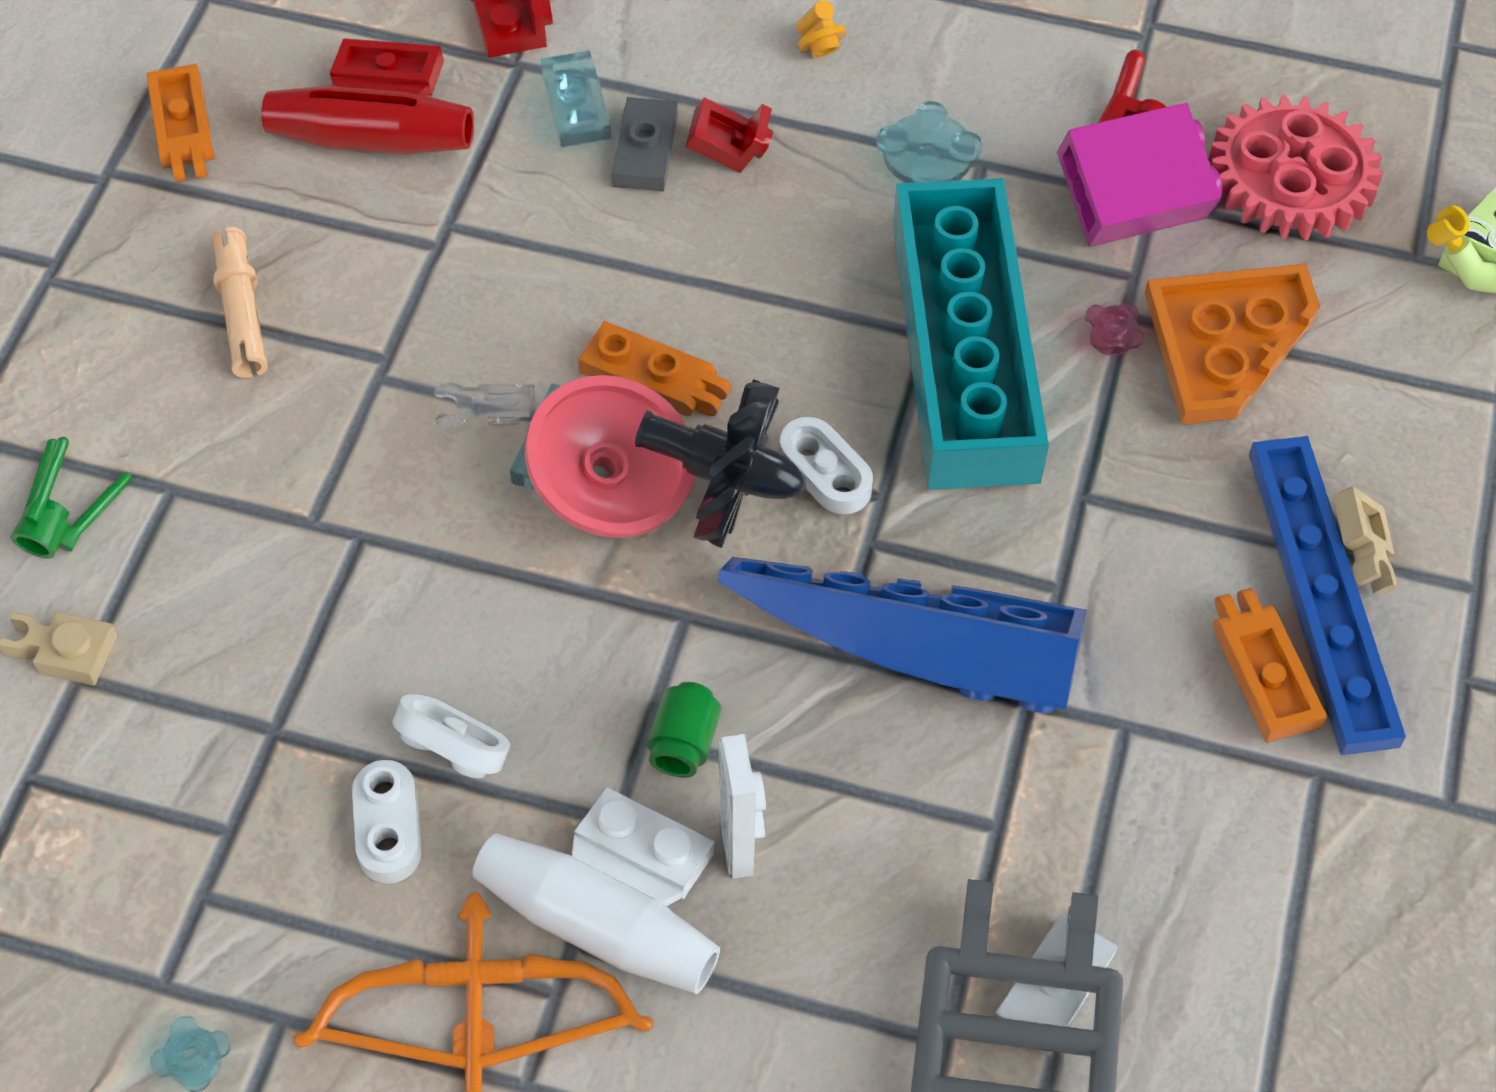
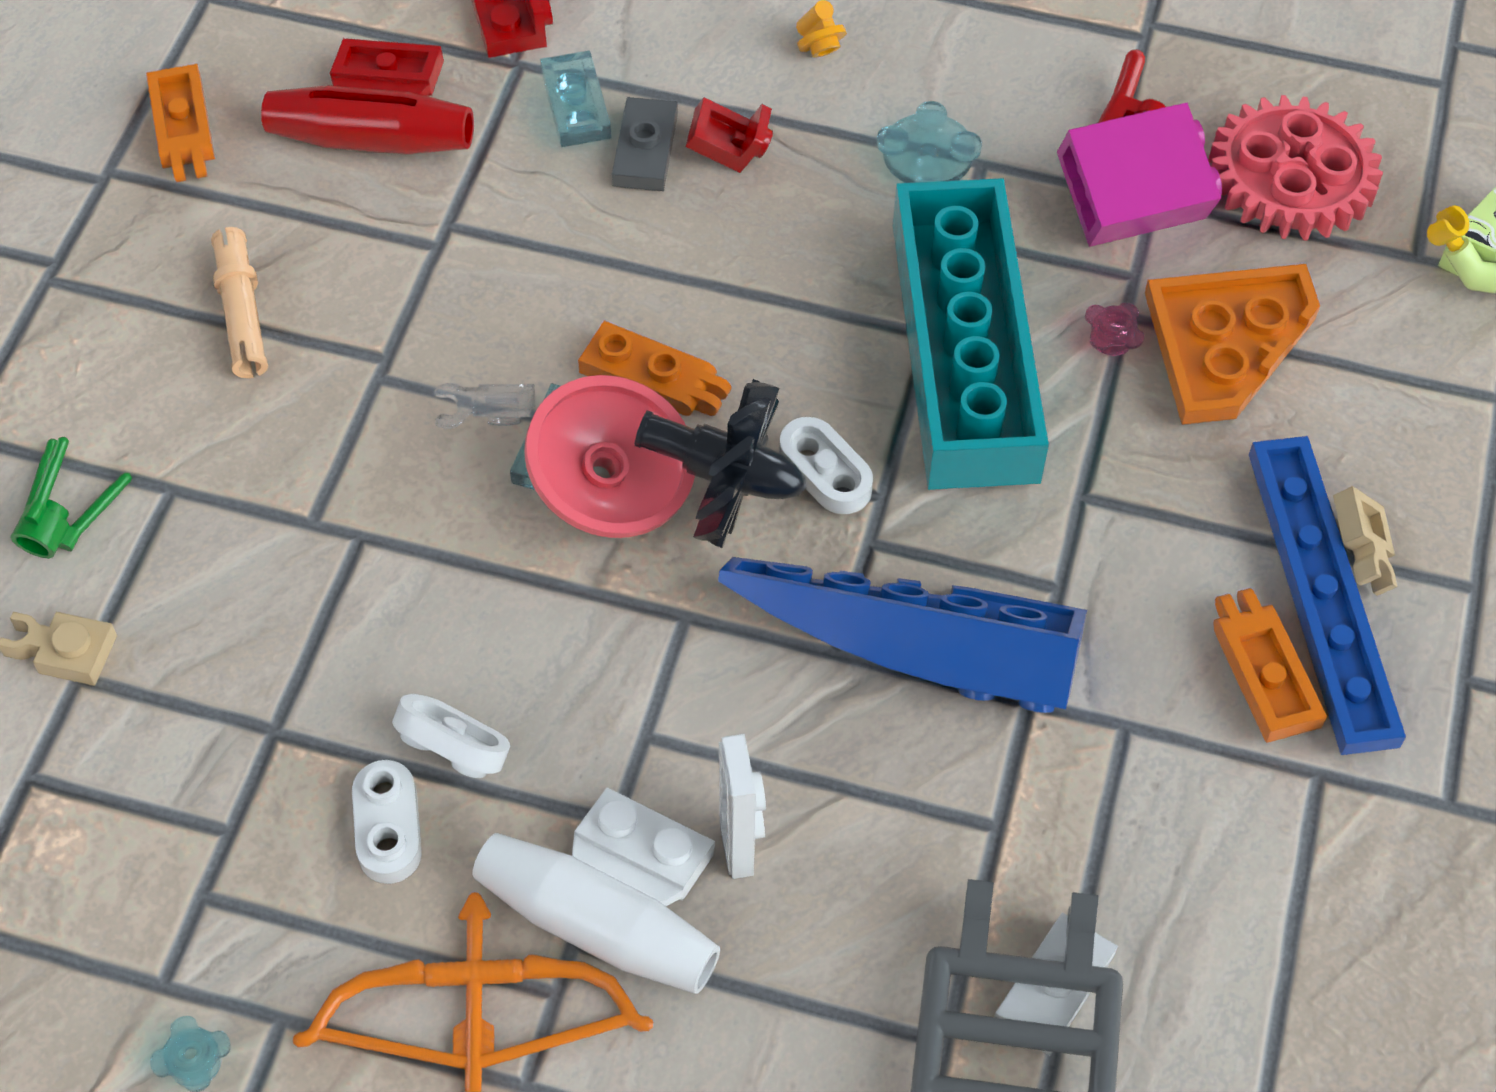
(683, 729): green brick -> none

